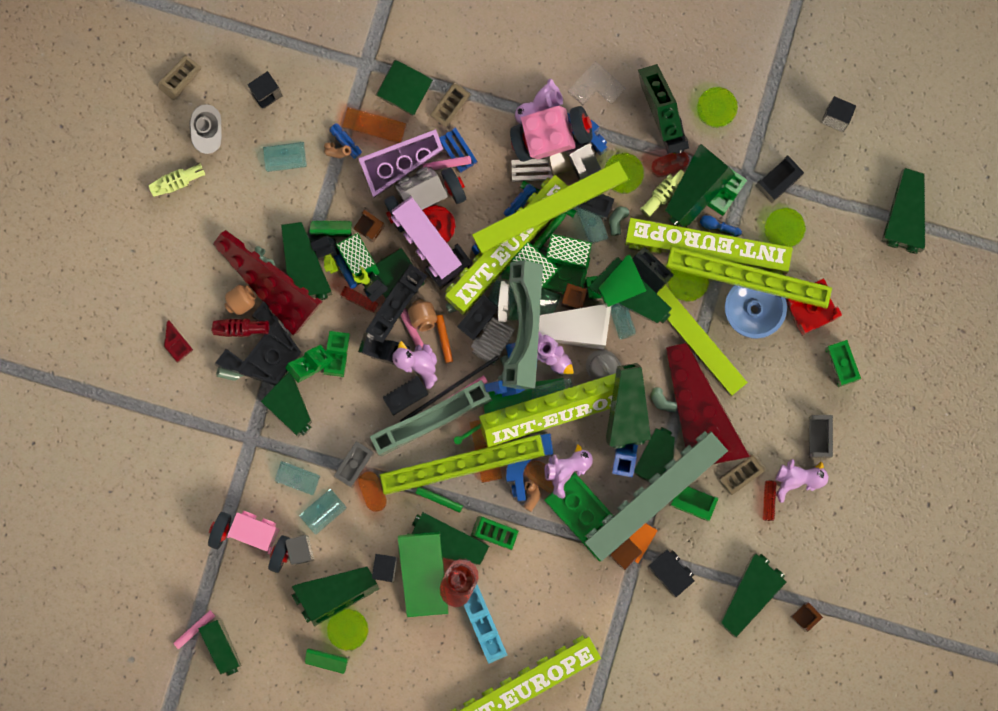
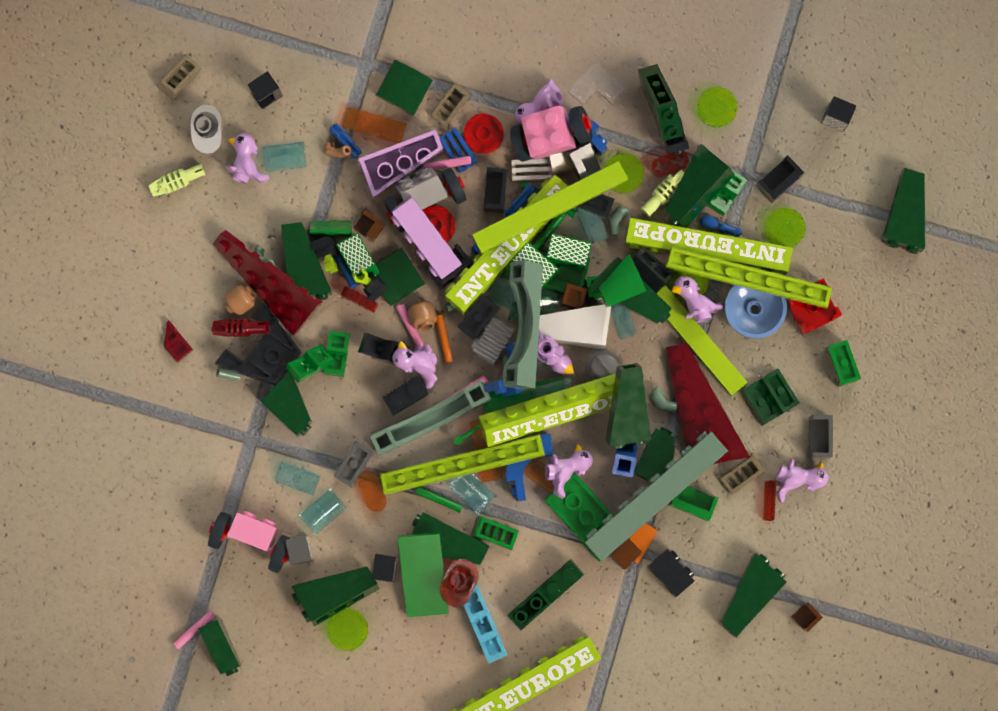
(244, 166): none -> lavender animal
(326, 661): green slope -> none
(395, 303): black slope -> none
(450, 388): black axle -> none
(472, 492): none -> clear light blue slope
(483, 133): none -> red tile
(495, 190): none -> black panel
(503, 308): white tile -> none
(533, 495): medium nougat arm -> none
(545, 594): none -> dark green slope
(698, 305): none -> lavender animal
(770, 397): none -> dark green slope

